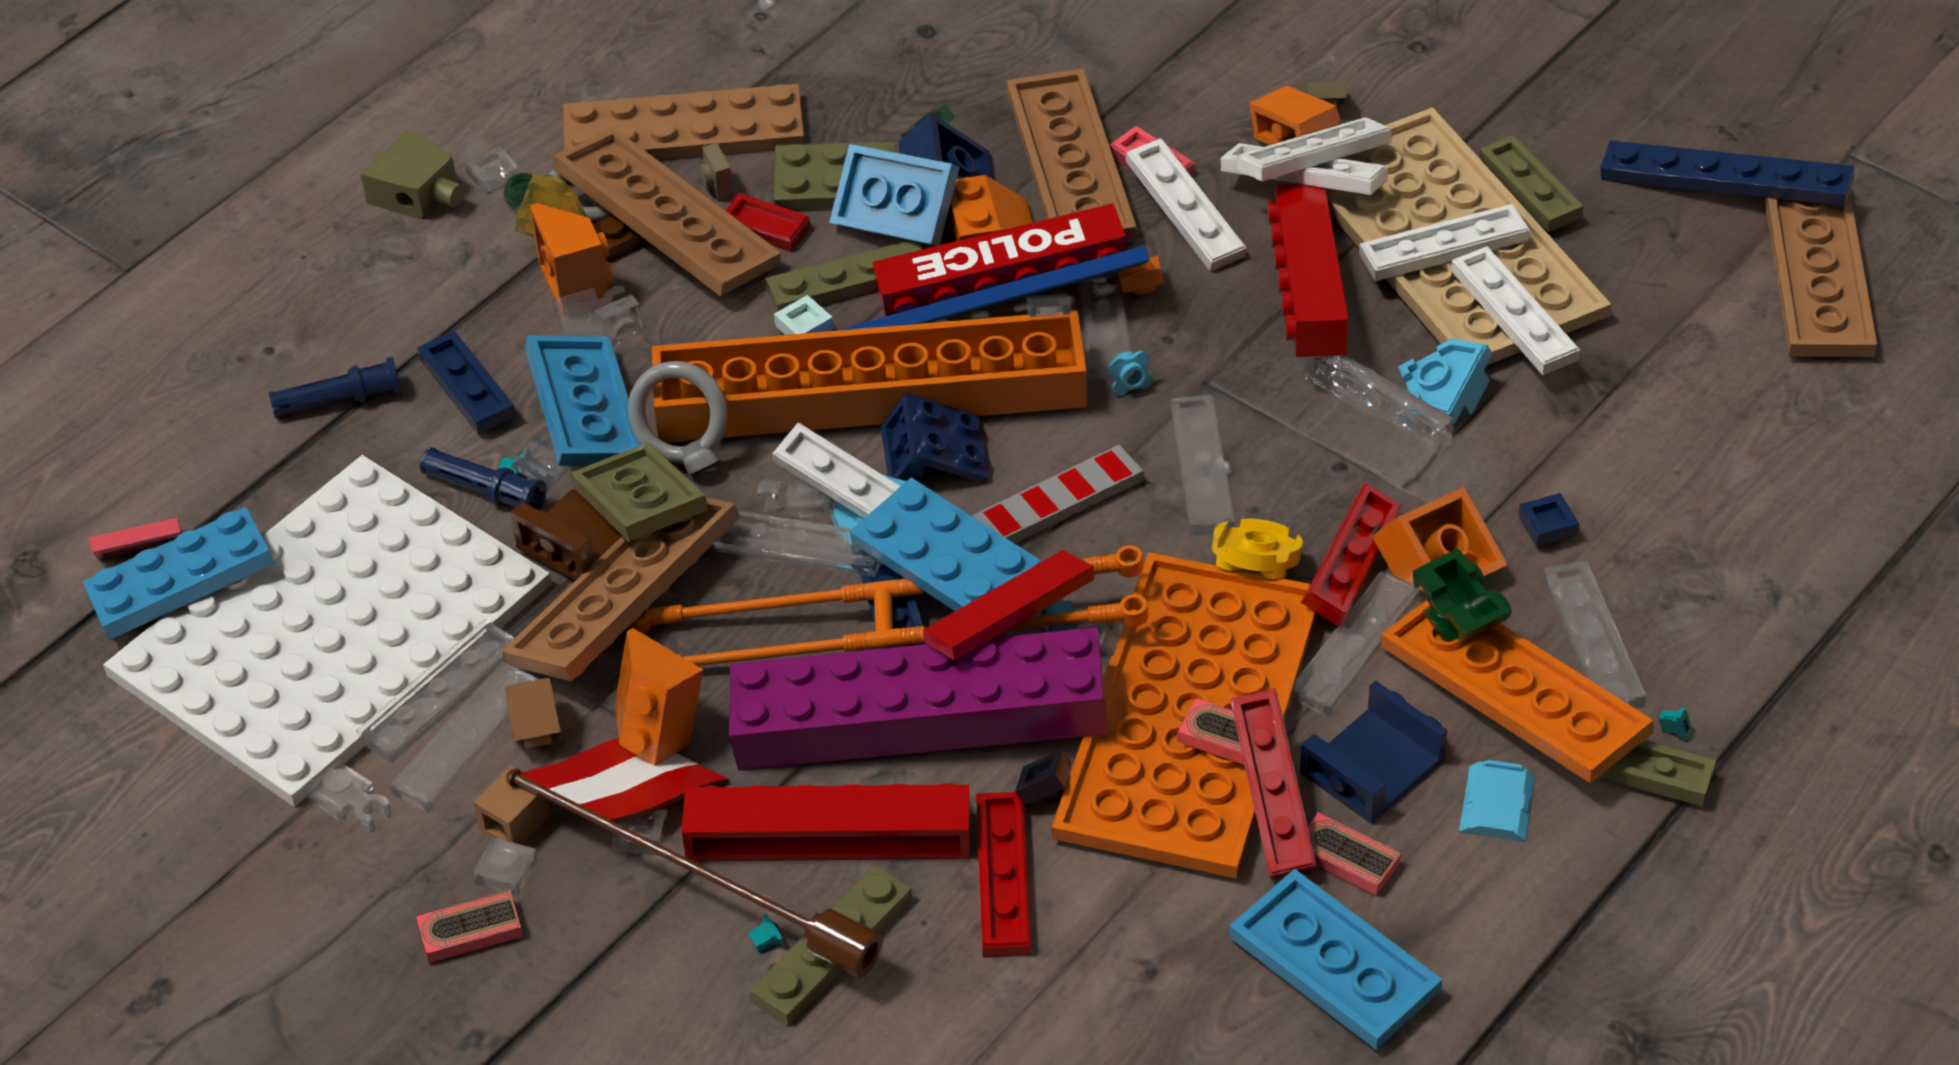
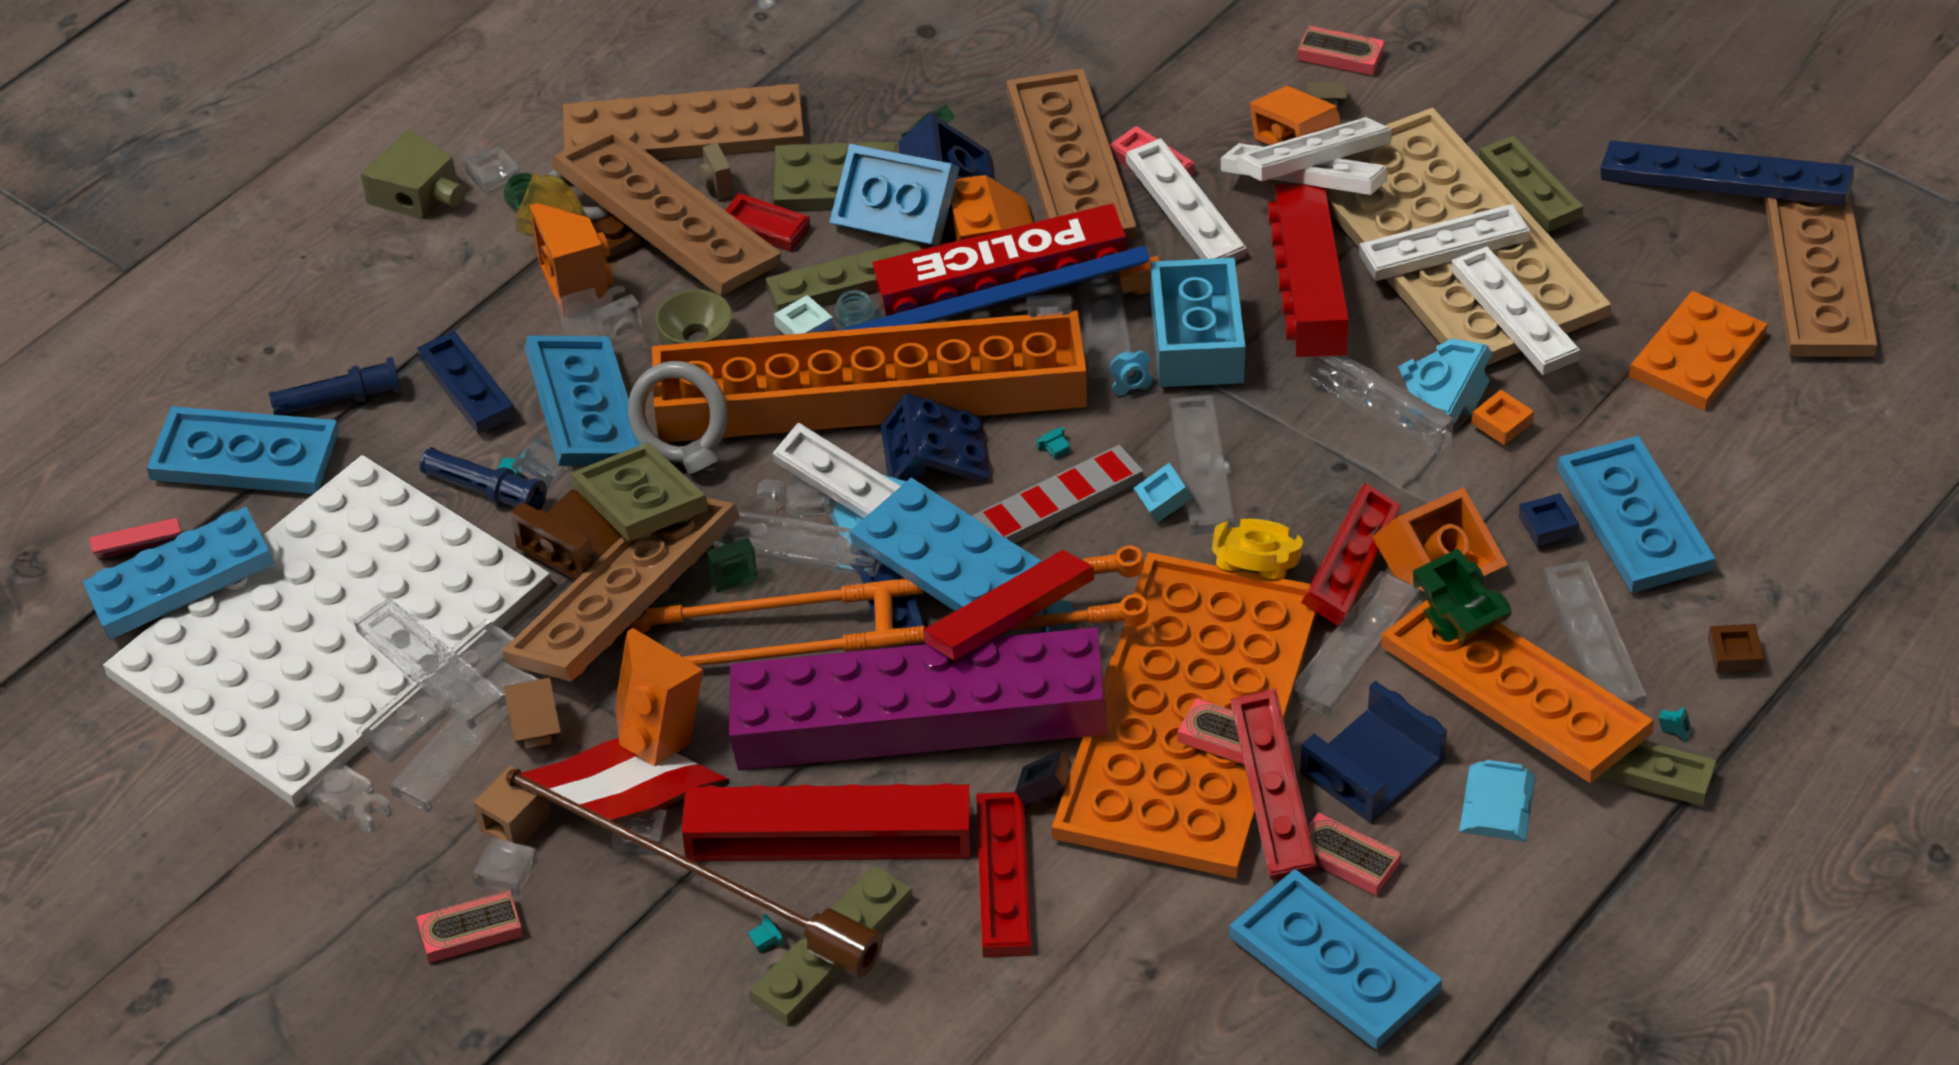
(243, 450): none -> dark azure plate
(430, 663): none -> clear tile
(693, 312): none -> olive piece
(732, 565): none -> clear green plate
(854, 308): none -> clear light blue plate
(1054, 443): none -> teal piece
(1163, 492): none -> medium azure plate
(1197, 322): none -> medium azure brick
(1341, 50): none -> tile
(1502, 417): none -> orange plate
(1635, 514): none -> dark azure plate
(1698, 350): none -> orange plate
(1735, 648): none -> reddish brown plate

